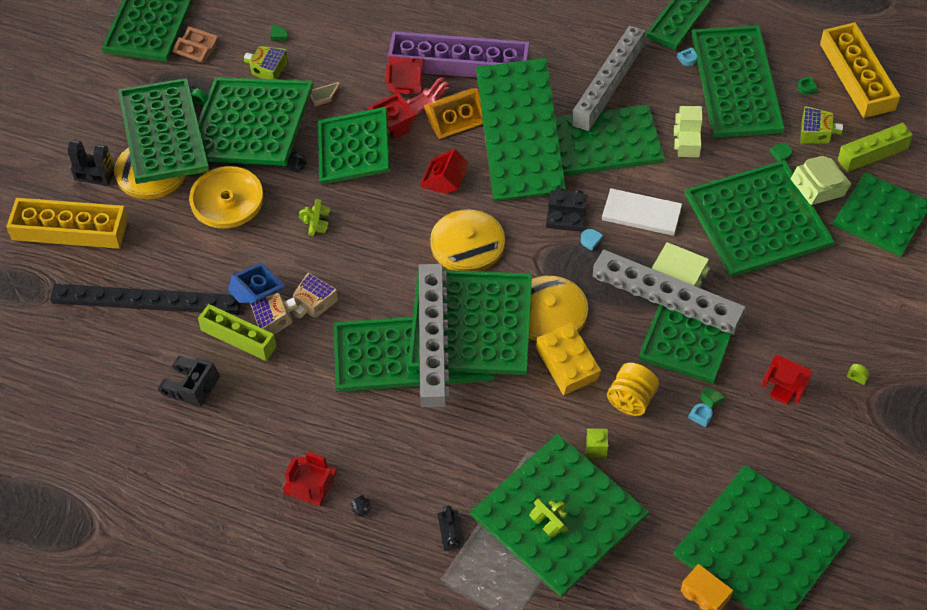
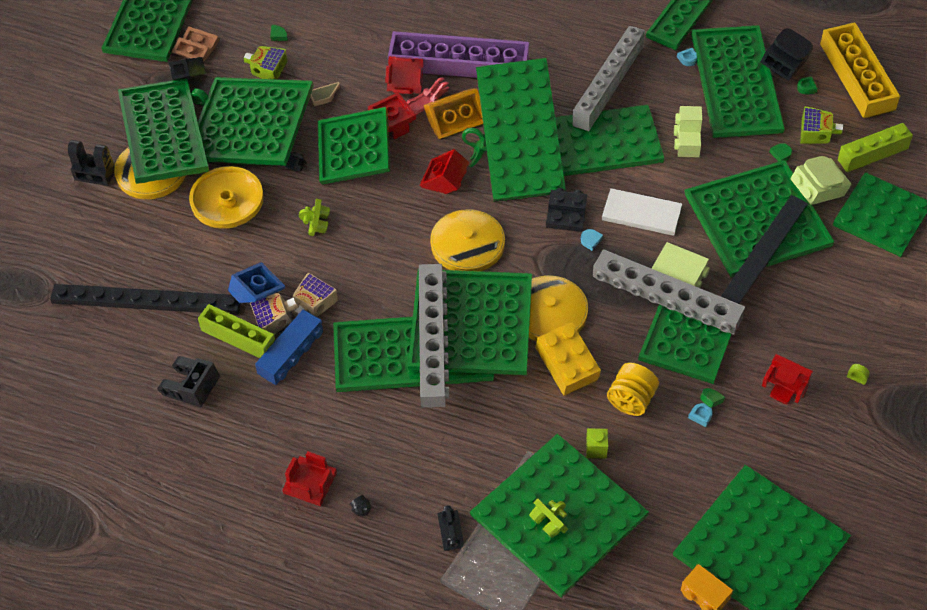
(67, 223): yellow brick -> none
(187, 68): none -> black slope
(289, 347): none -> blue brick
(479, 146): none -> green piece
(764, 250): none -> black tile
(787, 53): none -> black brick

